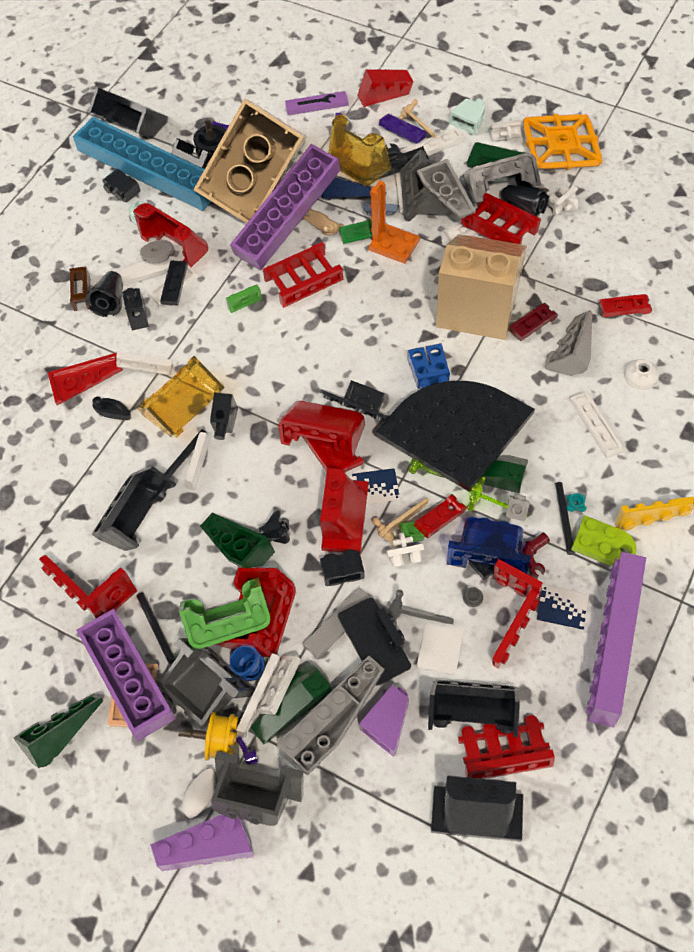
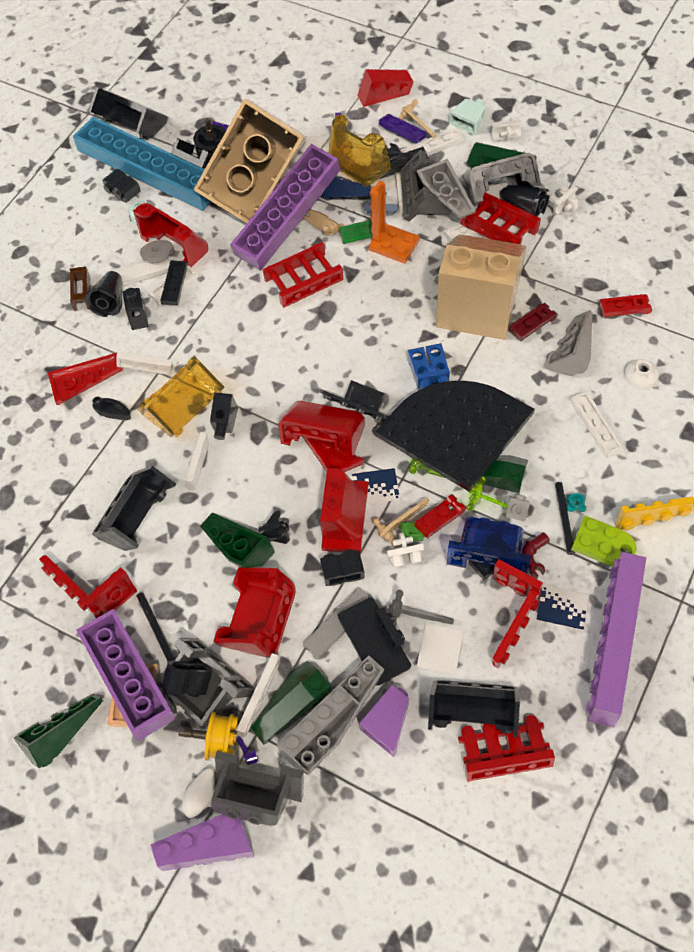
(182, 457): black bar -> none
(186, 678): none -> black brick
(226, 621): bright green windscreen -> none
(242, 658): blue helmet -> none
(243, 298): bright green plate -> none
(278, 685): white tile -> none
(316, 103): medium lavender tile -> none
(472, 597): dark grey plate -> none
(478, 809): black windscreen -> none
(570, 144): light orange plate -> none

